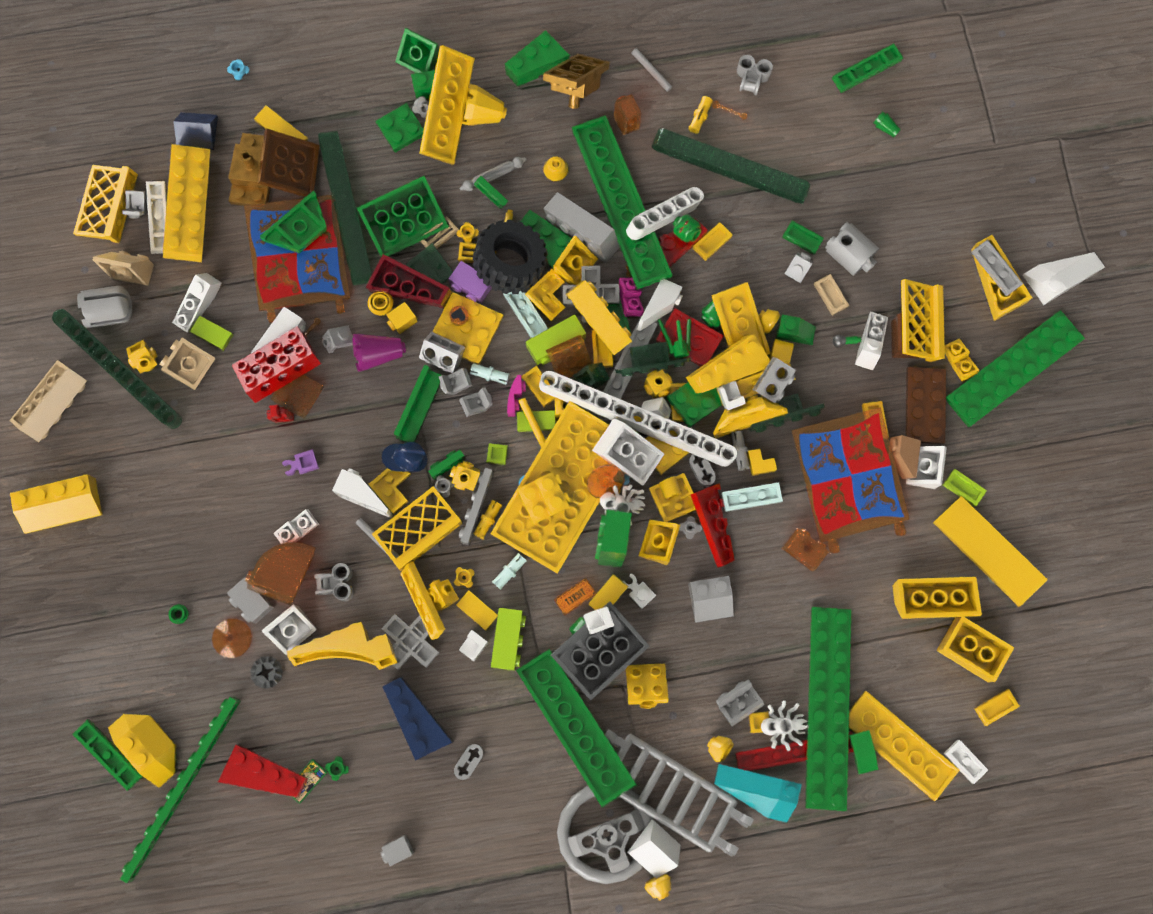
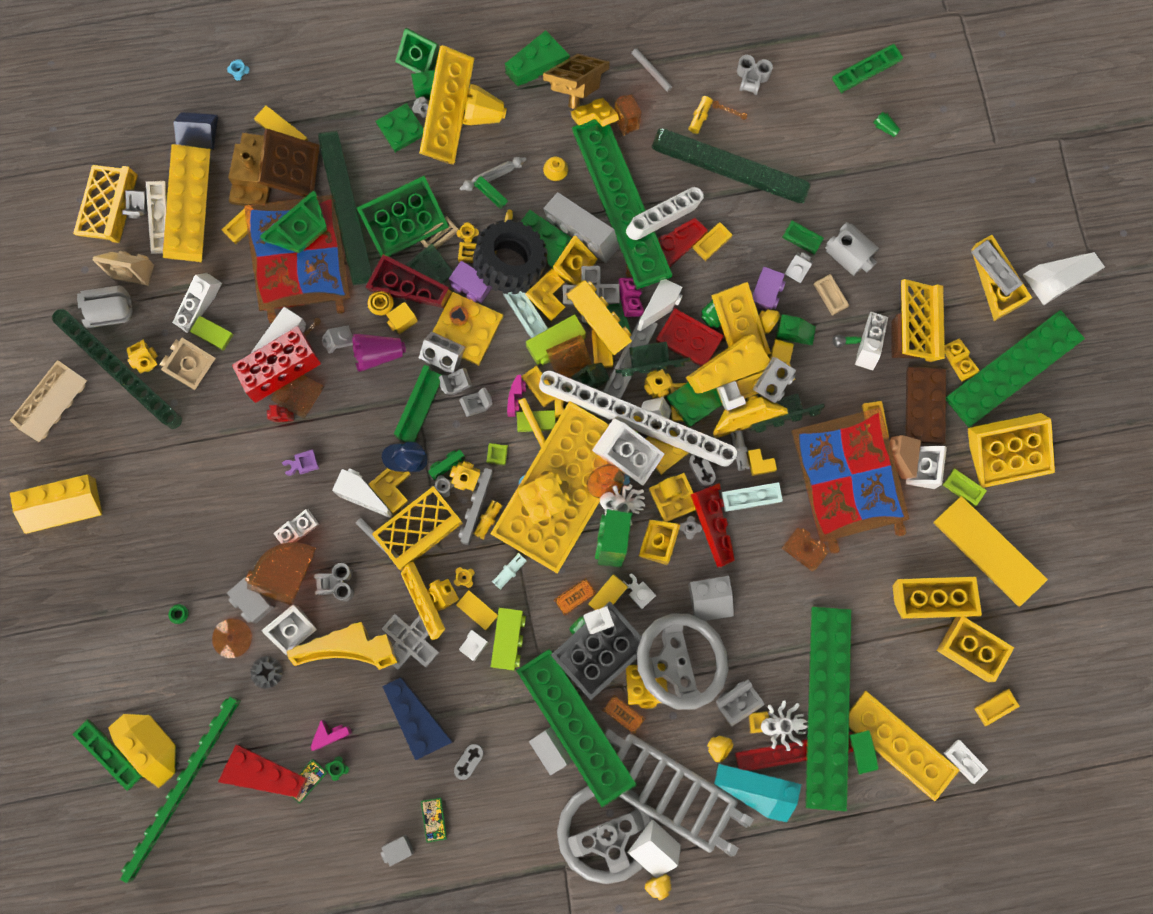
(236, 228): none -> yellow tile
(324, 737): none -> dark pink slope
(433, 820): none -> tile
(489, 373): light aqua pin -> none
(550, 751): none -> light grey slope
(598, 110): none -> yellow plate
(623, 714): none -> clear orange tile
(678, 663): none -> light grey piece
(680, 348): green plant -> none
(686, 228): green head -> none
(767, 289): none -> medium lavender brick
(1012, 449): none -> yellow slope

